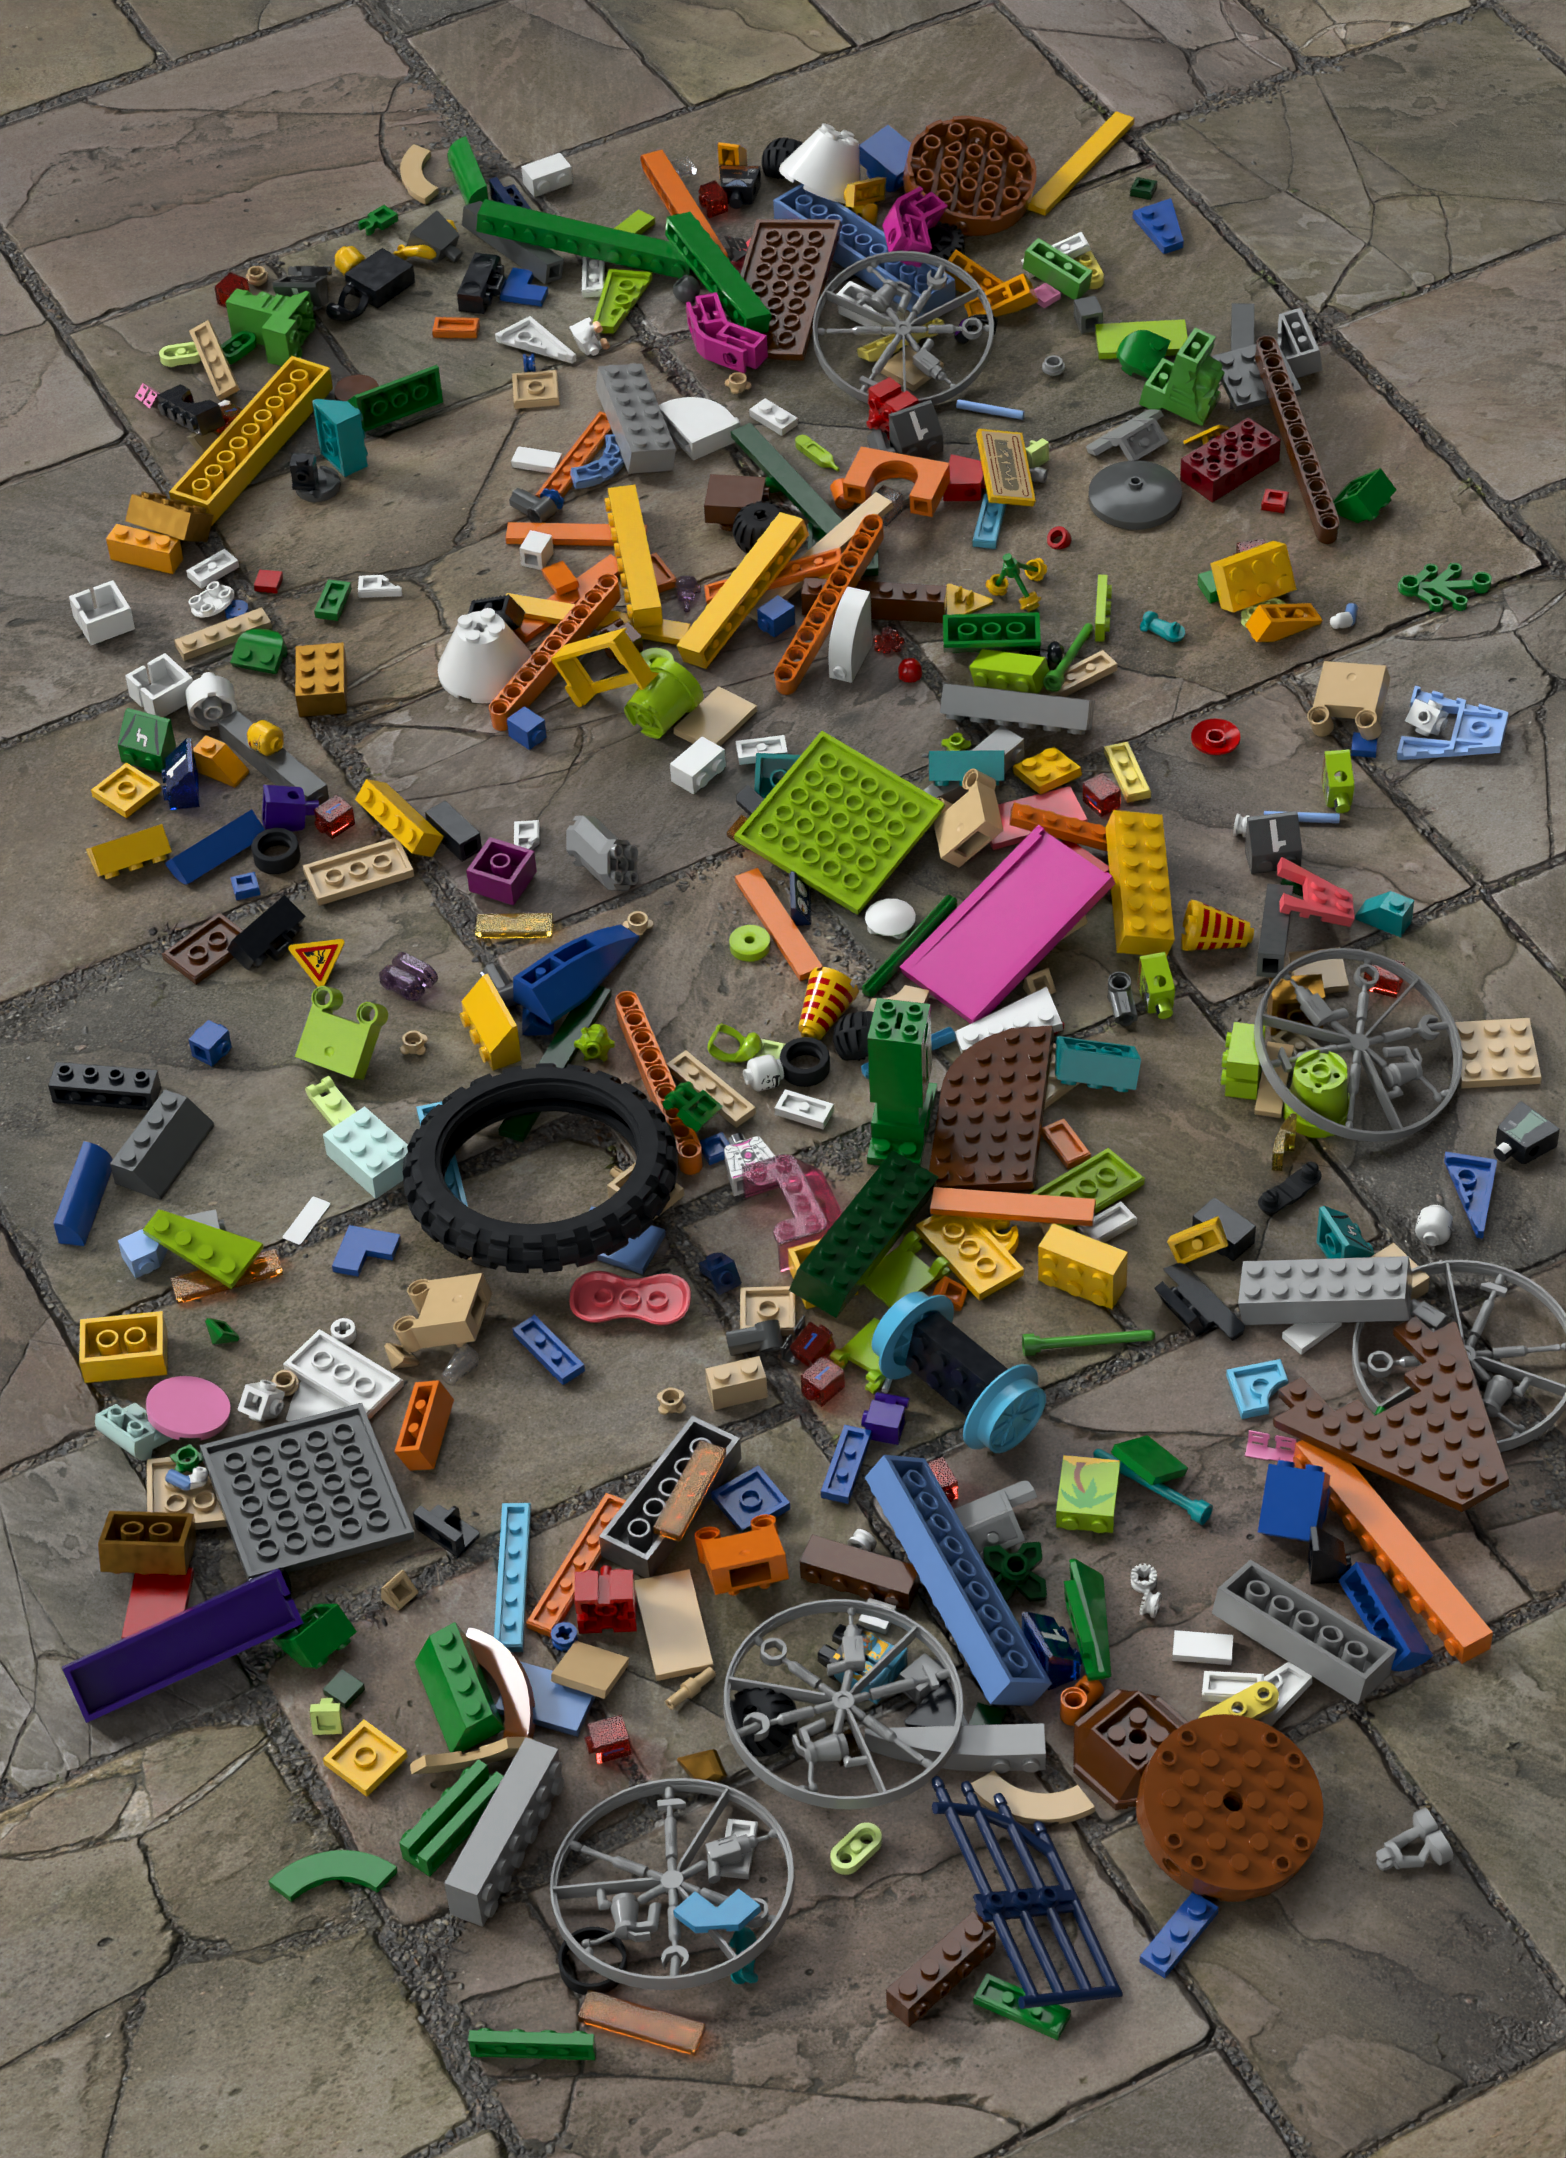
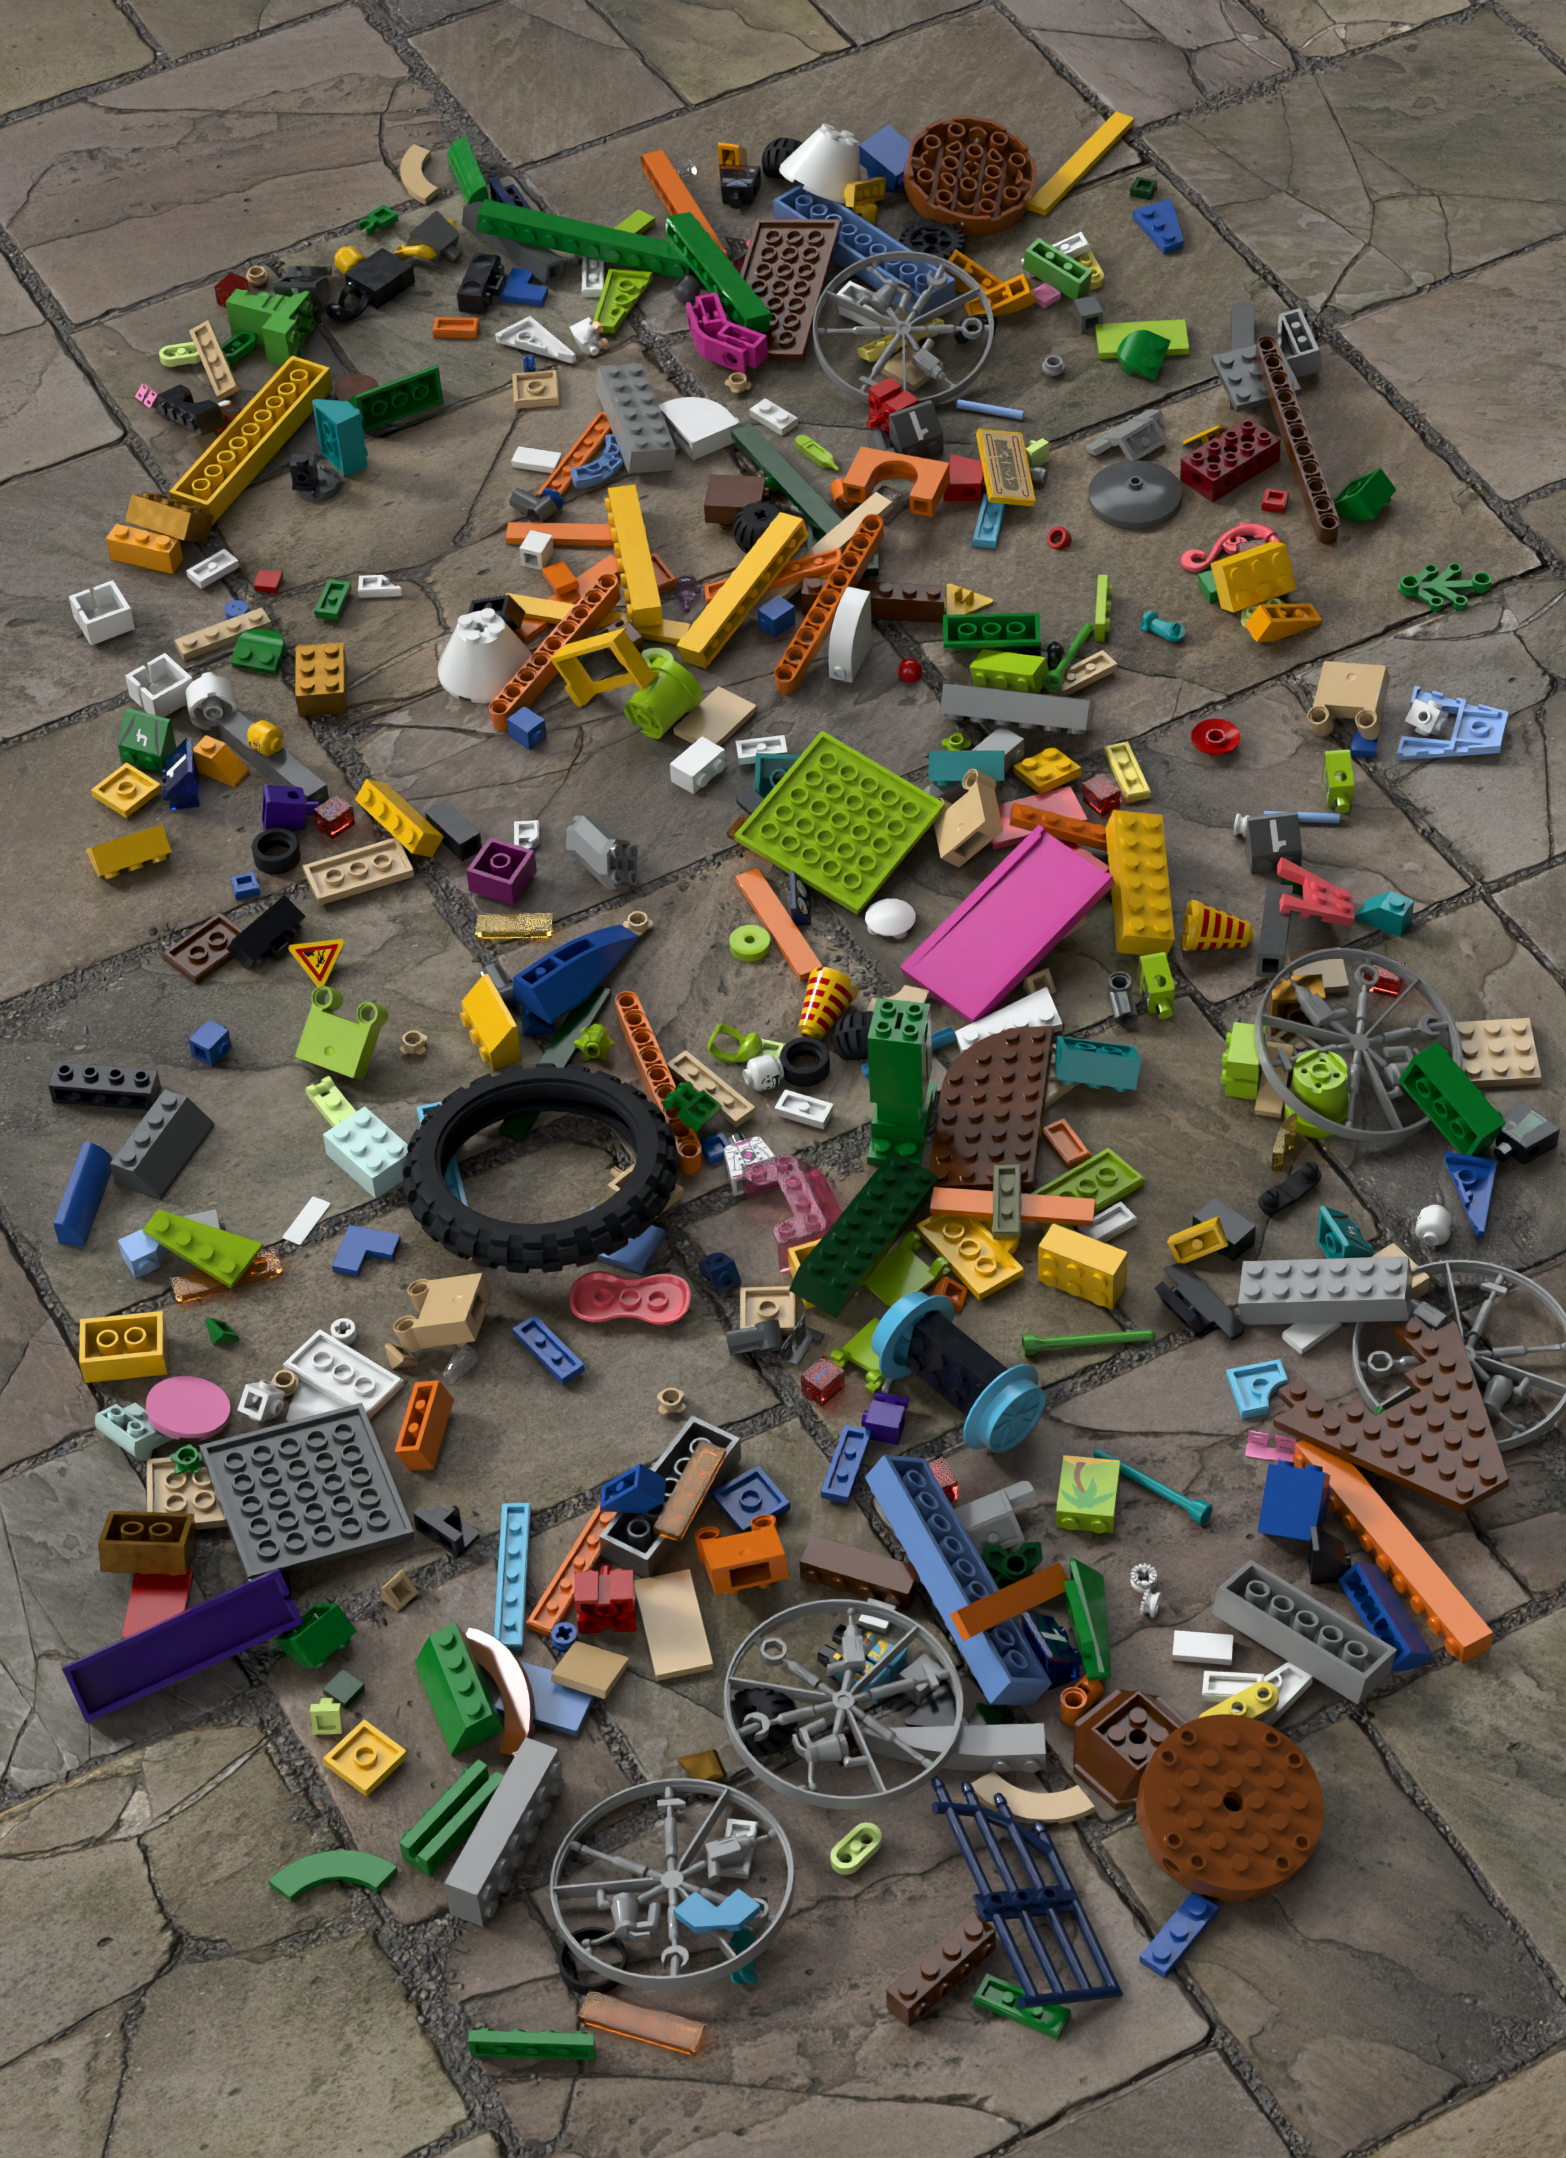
(188, 1482): arm -> none
(212, 600): white dish -> none
(215, 848): blue brick -> none
(408, 976): clear purple brick -> none
(456, 1760): tan tile -> none
(547, 174): white brick -> none
(608, 1739): clear red brick -> none
(633, 1491): none -> blue slope
(690, 1688): tan bar -> none
(713, 199): clear red brick -> none
(736, 1383): tan brick -> none
(812, 1344): clear red brick -> none
(862, 1540): white bush -> none
(888, 640): clear red plant -> none
(910, 944): green axle -> none
(911, 228): dark pink brick -> none
(1007, 1202): none -> olive tile
(1009, 1601): none -> orange tile
(1034, 569): plant -> none
(1149, 1460): green tile -> none
(1189, 383): bright green brick -> none
(1225, 543): none -> coral plant
(1345, 619): white arm -> none
(1425, 1828): light grey piece -> none
(1452, 1101): none -> green brick

